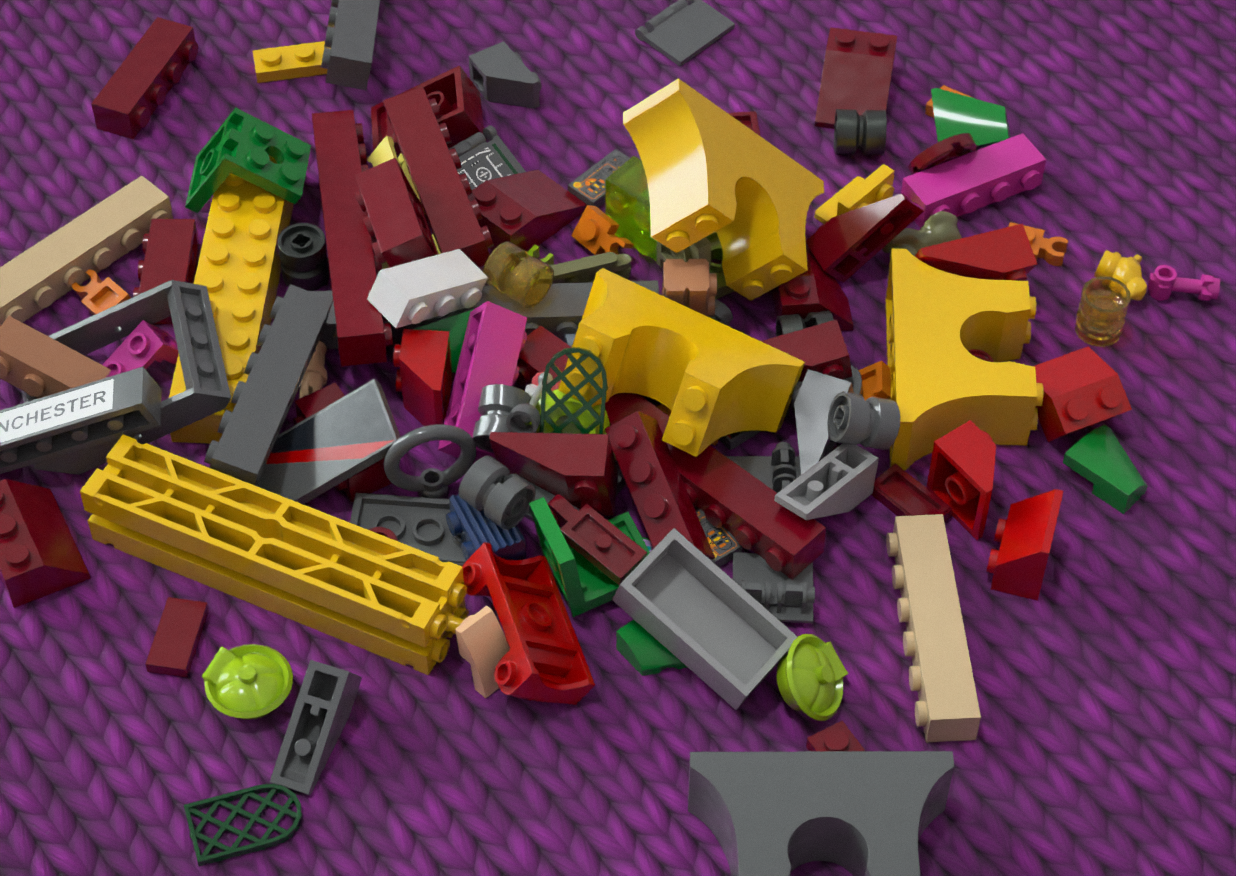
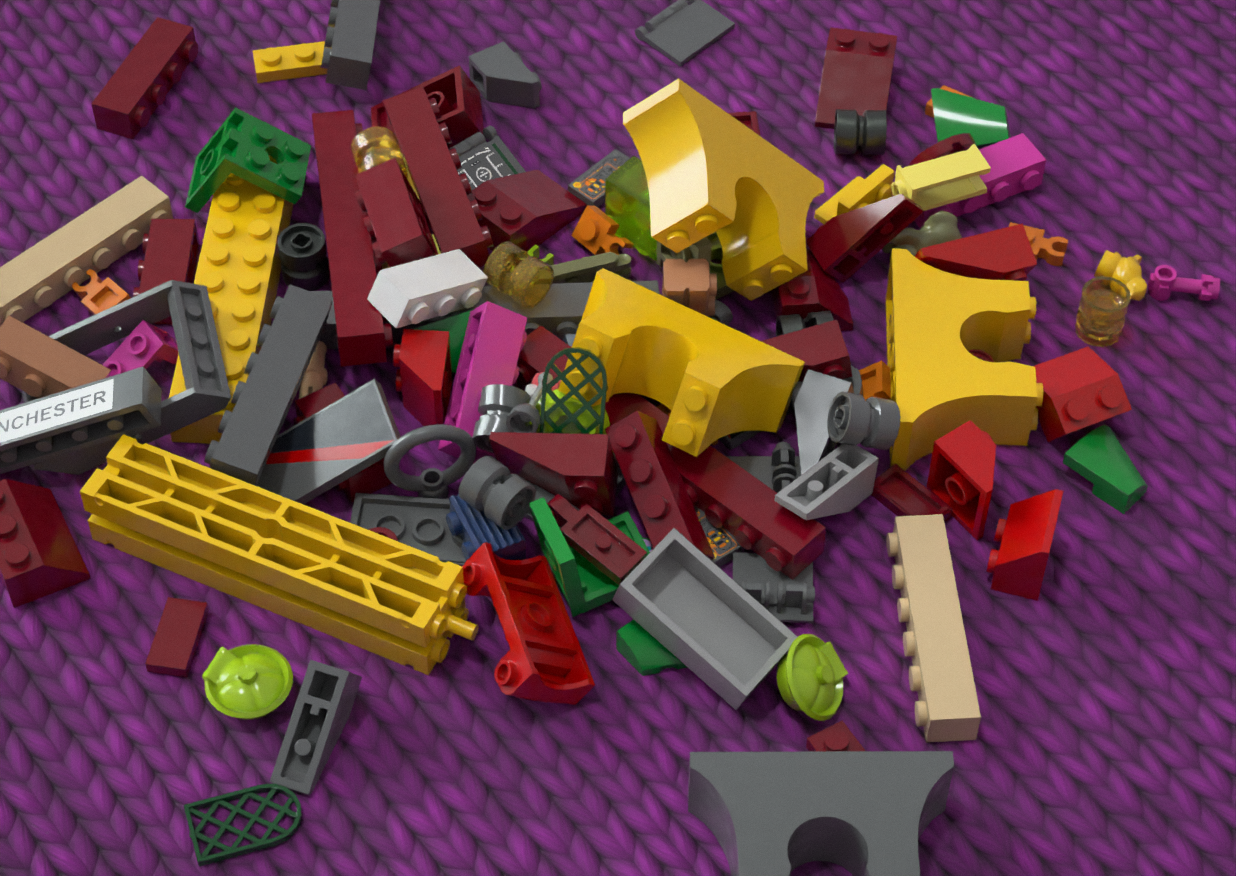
(375, 147): none -> clear yellow wheel
(482, 645): light nougat slope -> none
(943, 179): none -> light yellow window

